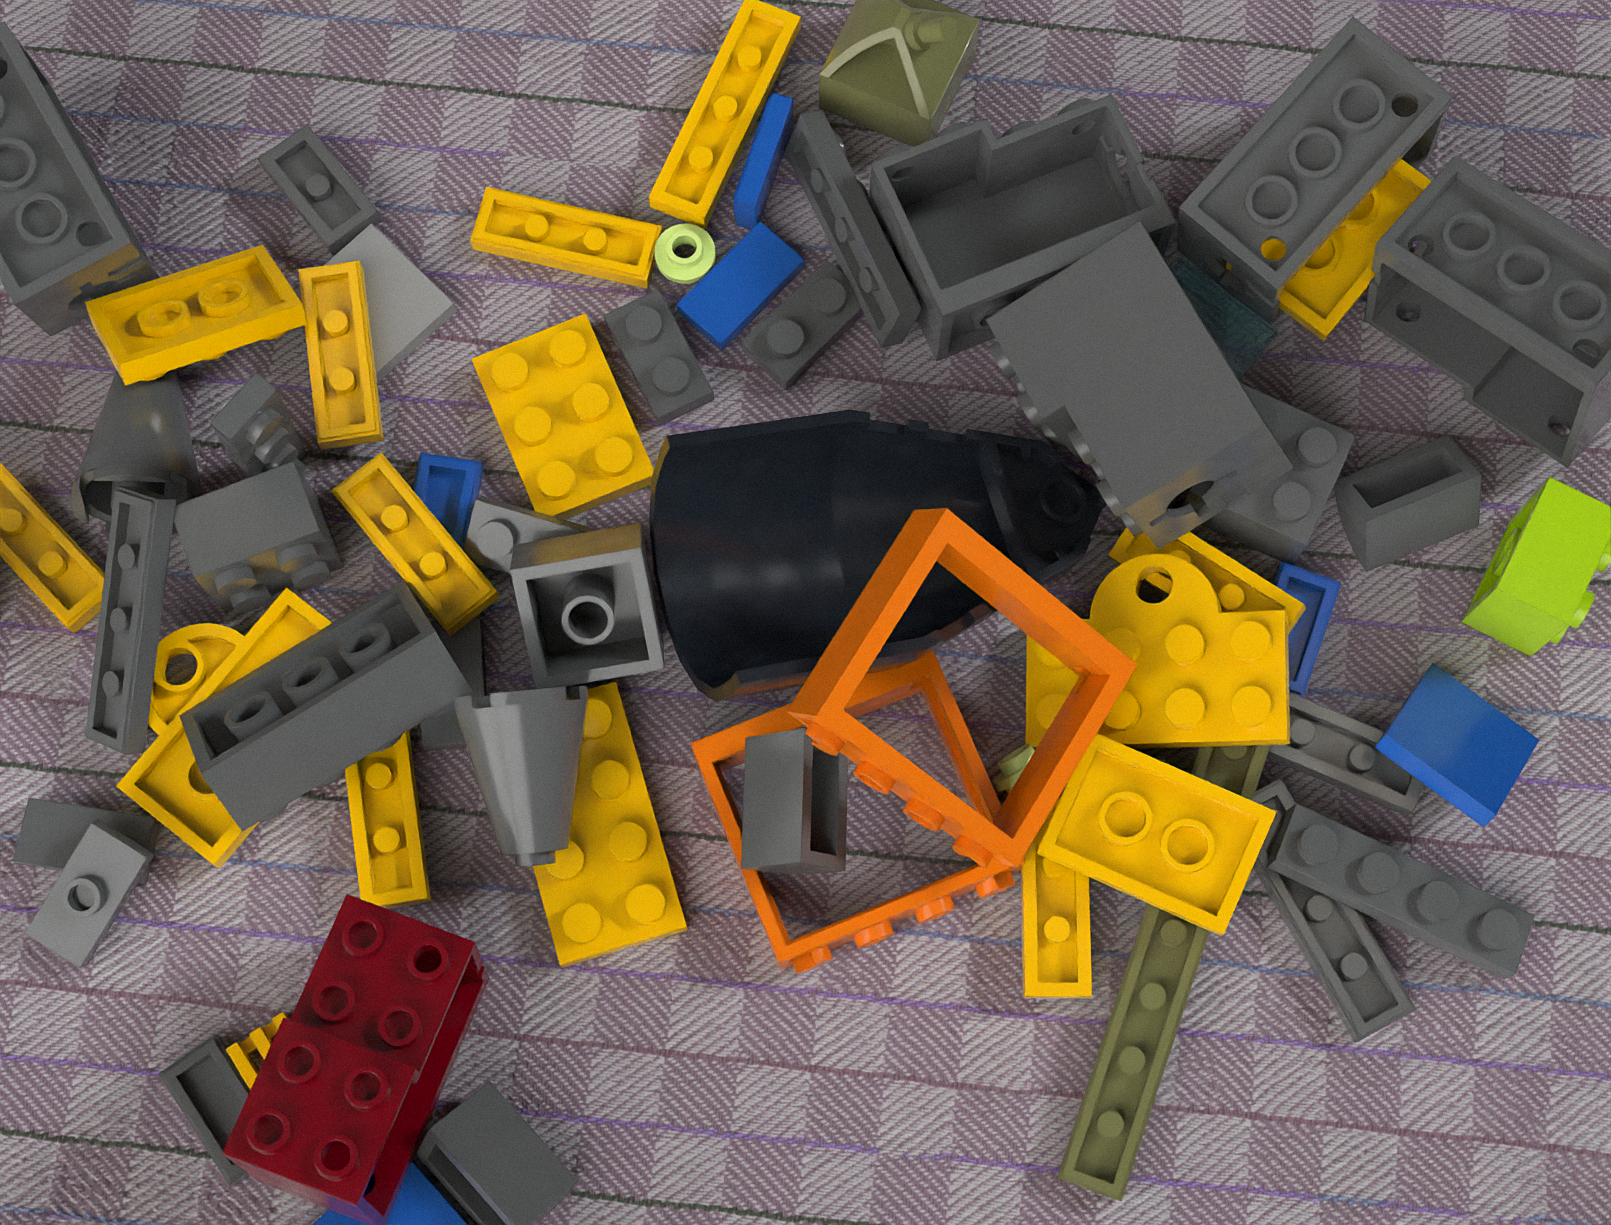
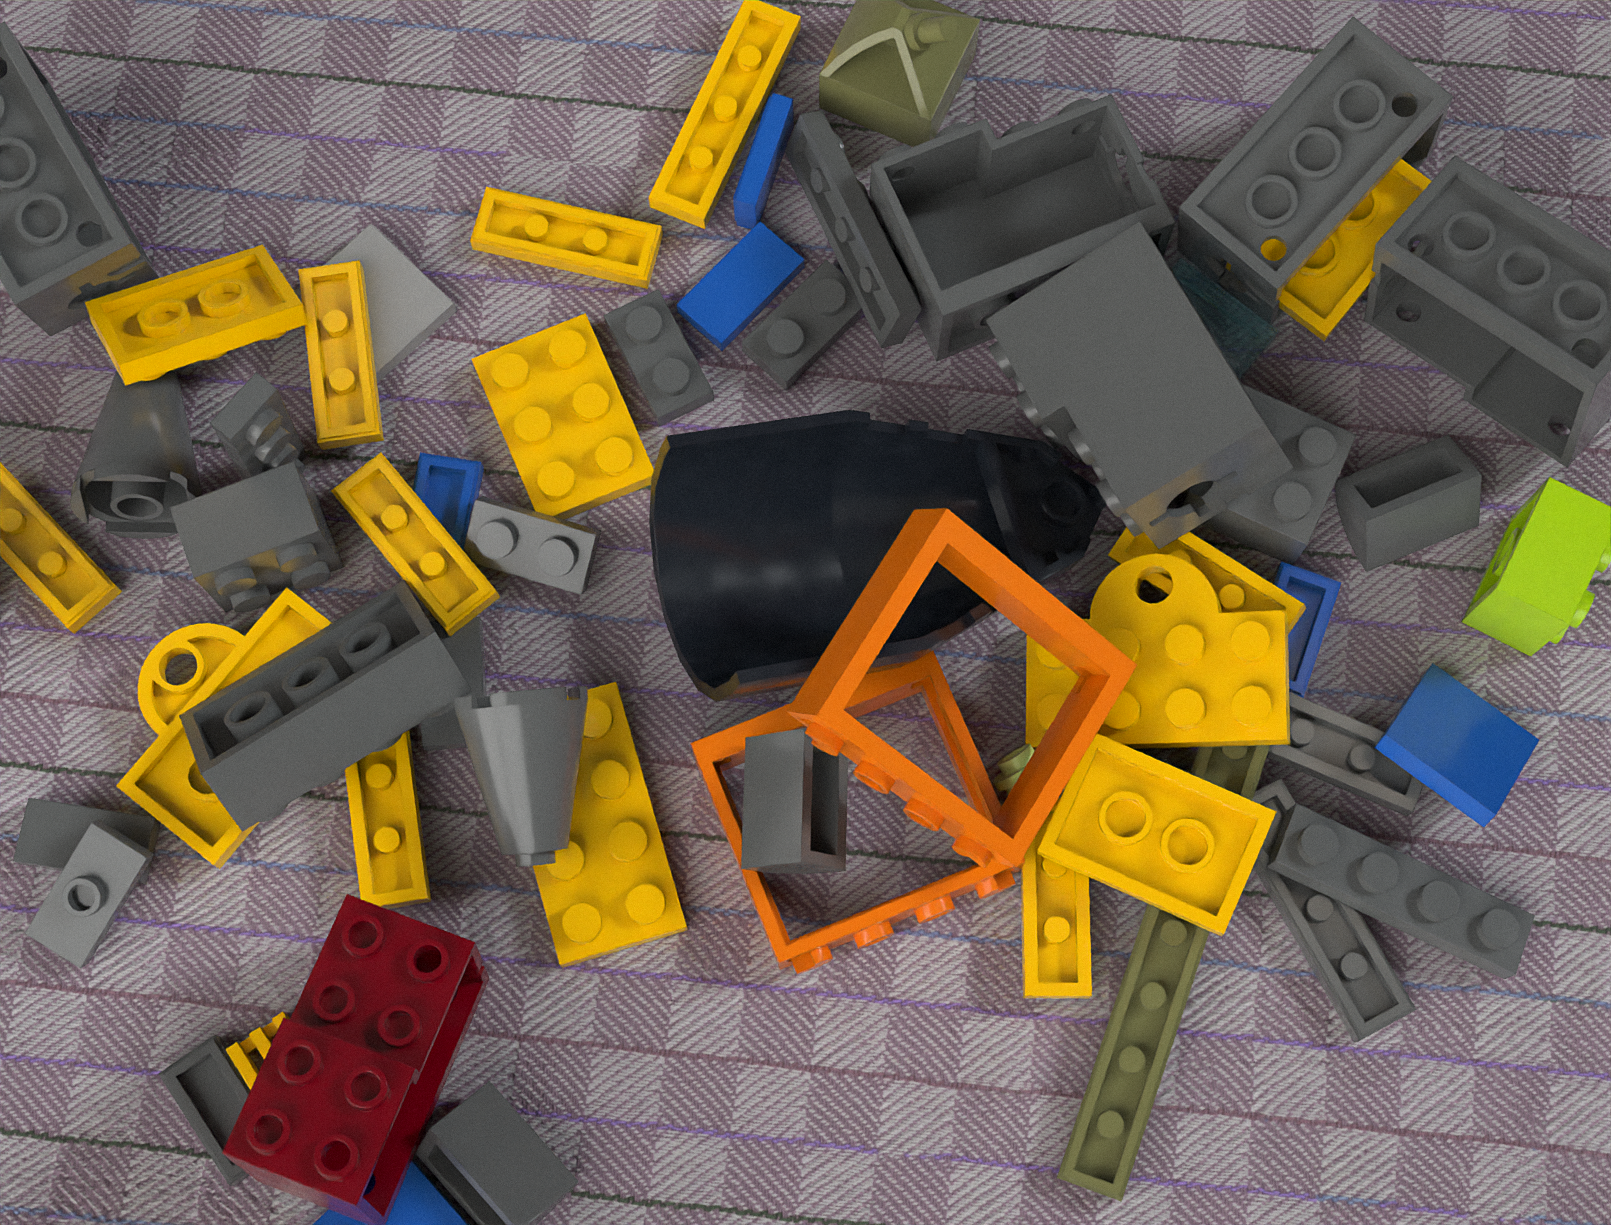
(130, 619): dark grey tile -> none
(319, 189): dark grey plate -> none
(587, 606): dark grey brick -> none
(685, 269): yellowish green plate -> none

